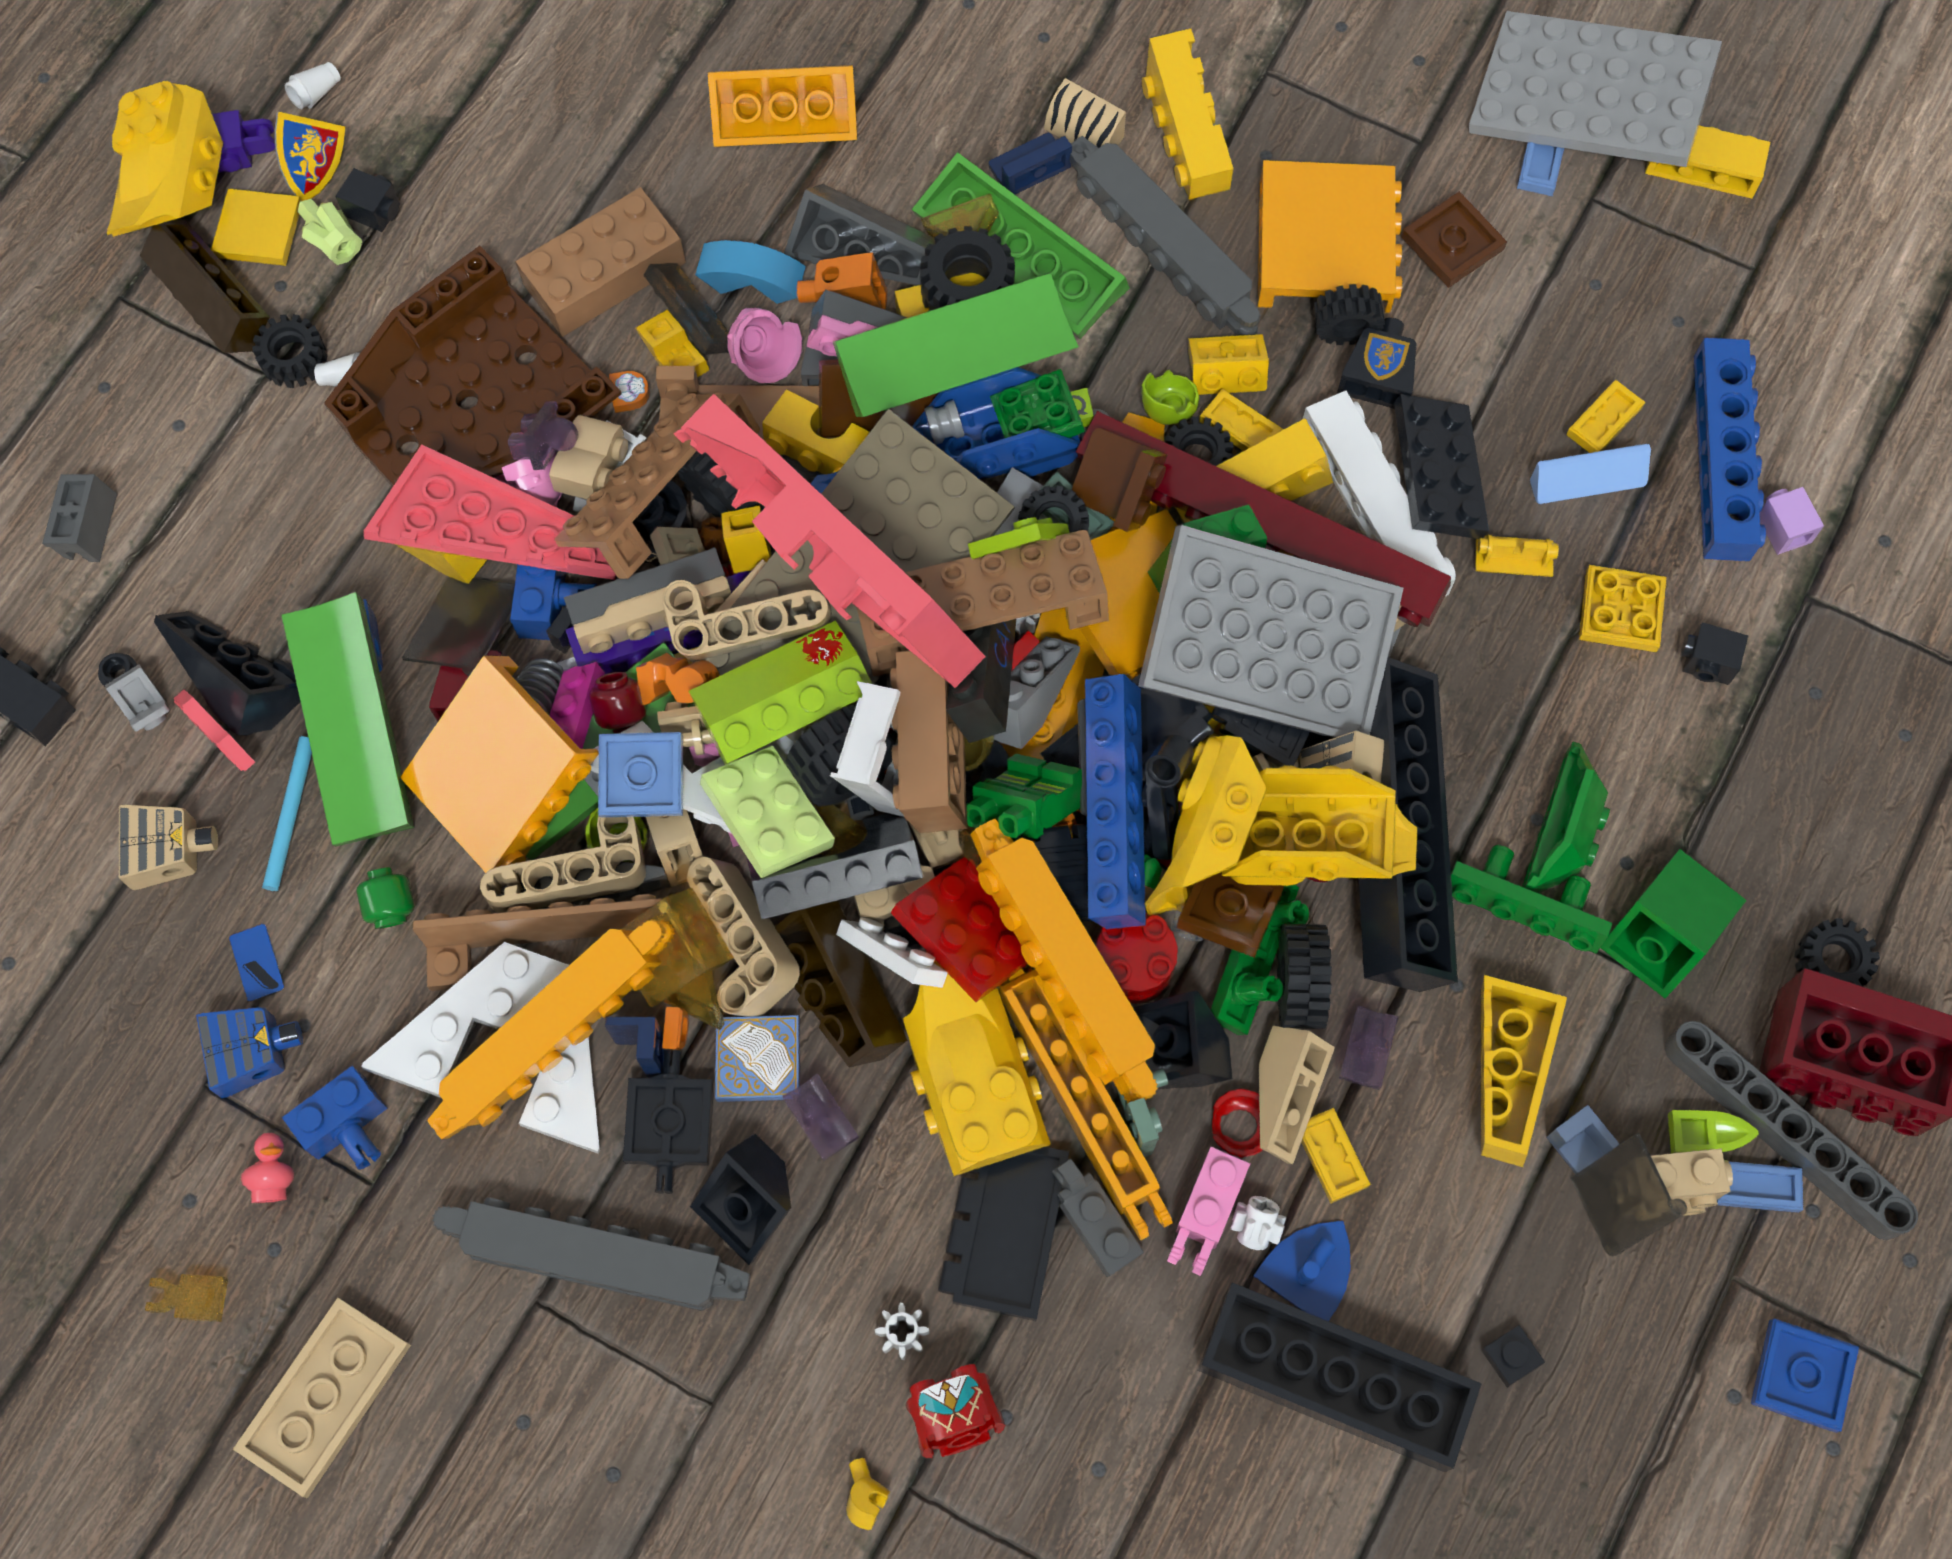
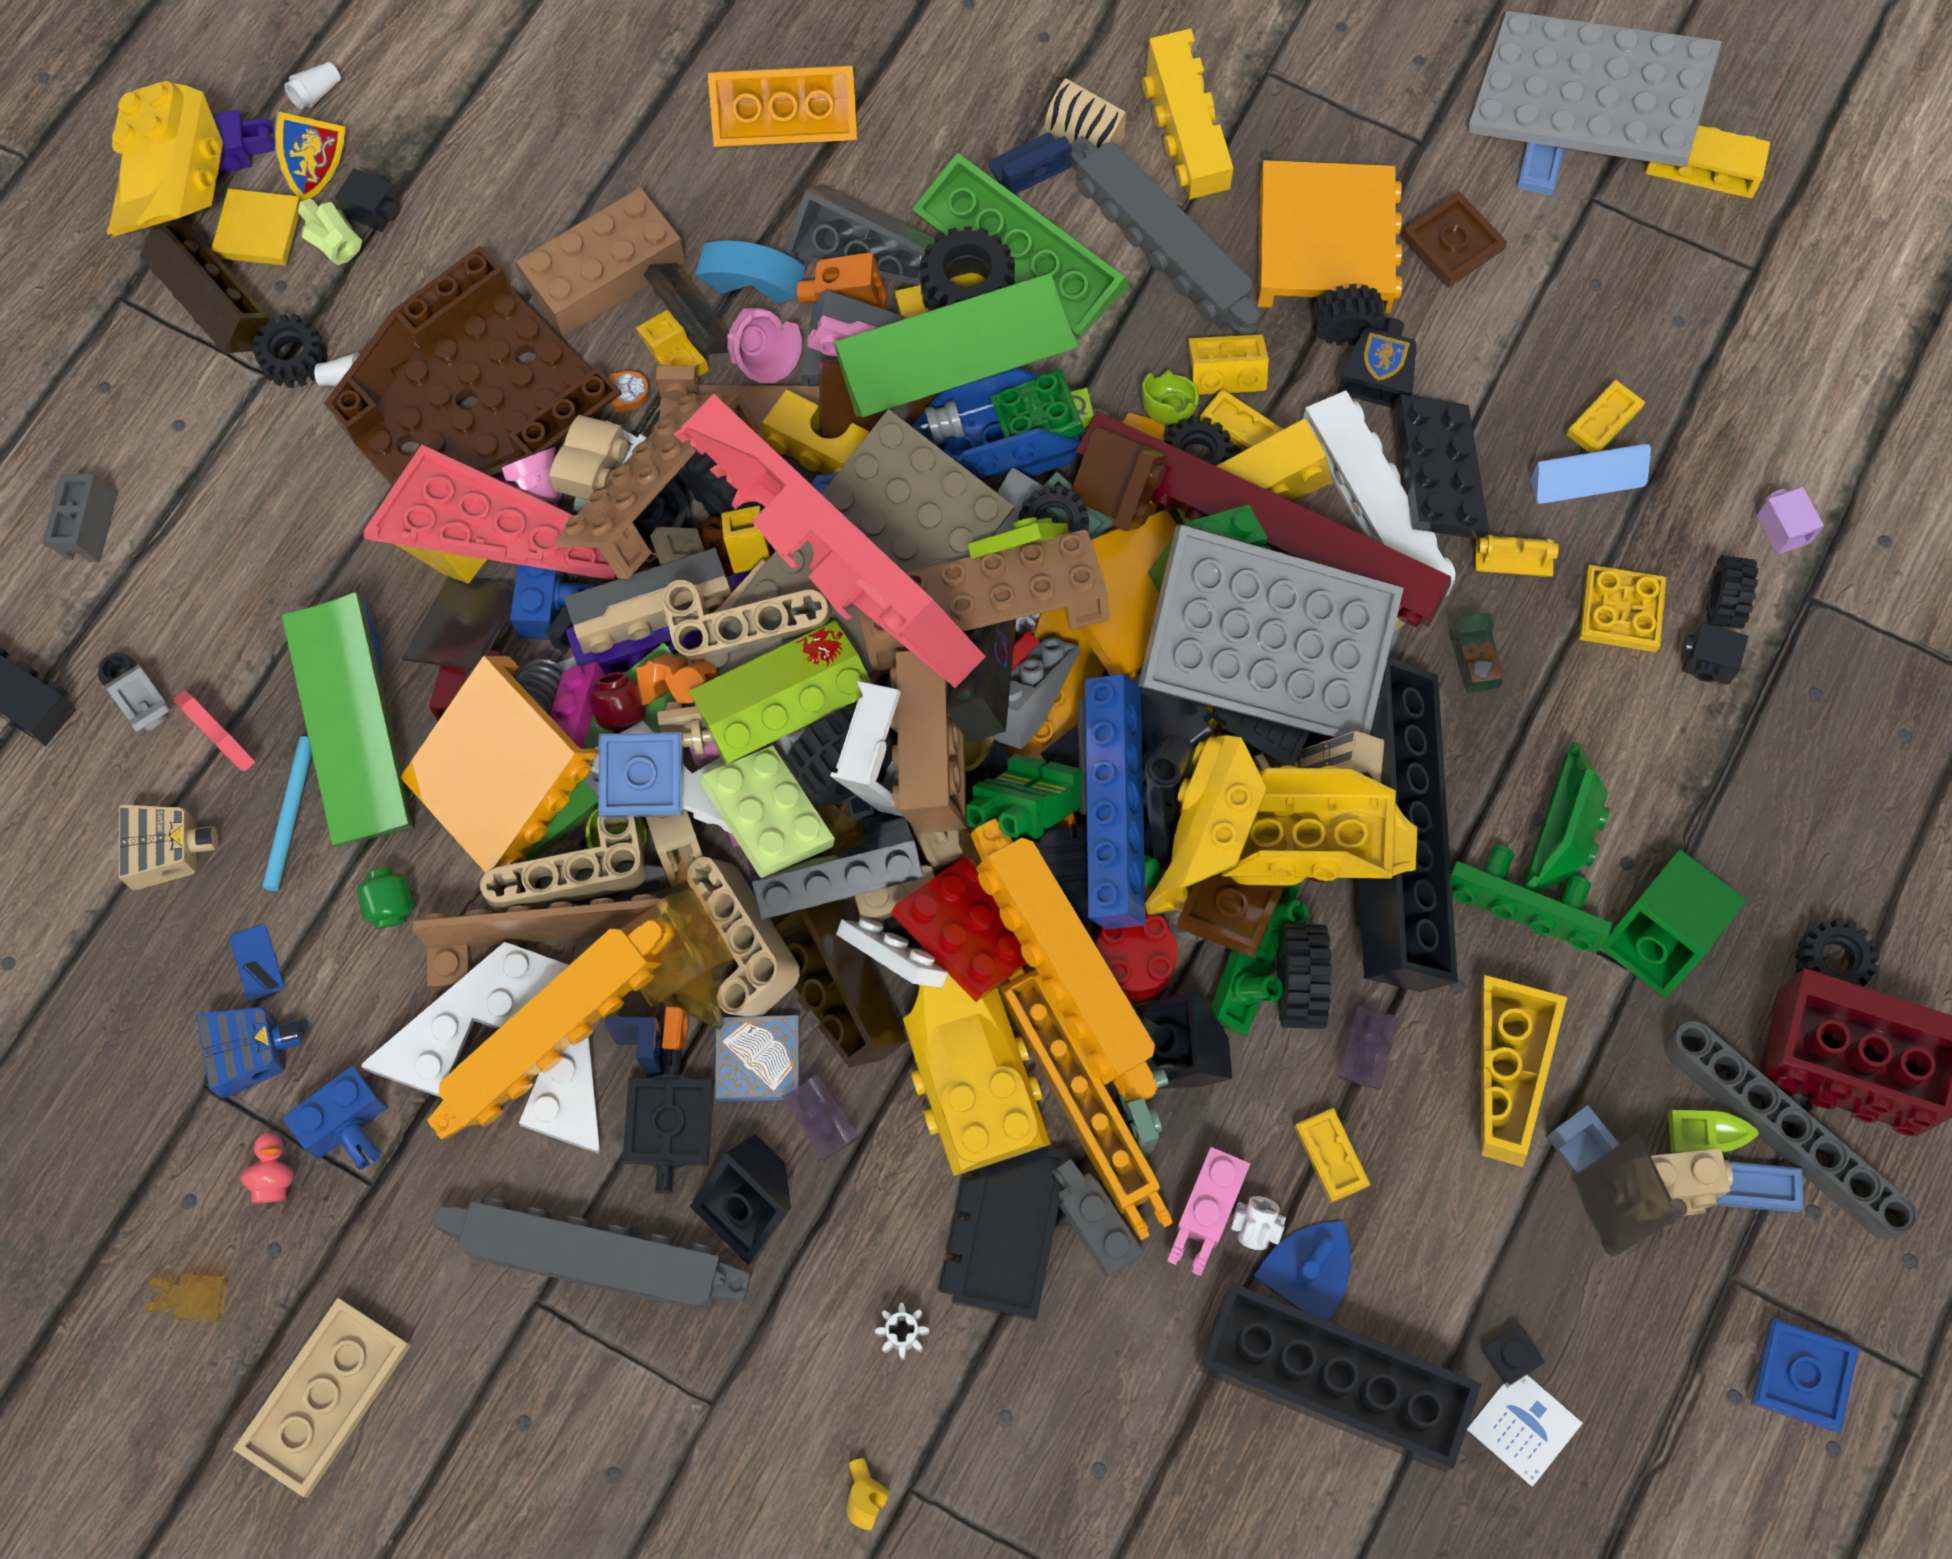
(232, 677): black wedge -> none
(542, 436): clear purple hips -> none
(954, 1412): red brick -> none
(975, 213): clear yellow slope -> none
(1232, 1101): red piece -> none
(1288, 1088): tan slope -> none
(1476, 652): none -> clear green leg
(1525, 1428): none -> white sticker
(1721, 534): blue brick -> none
(1732, 591): none -> black tyre

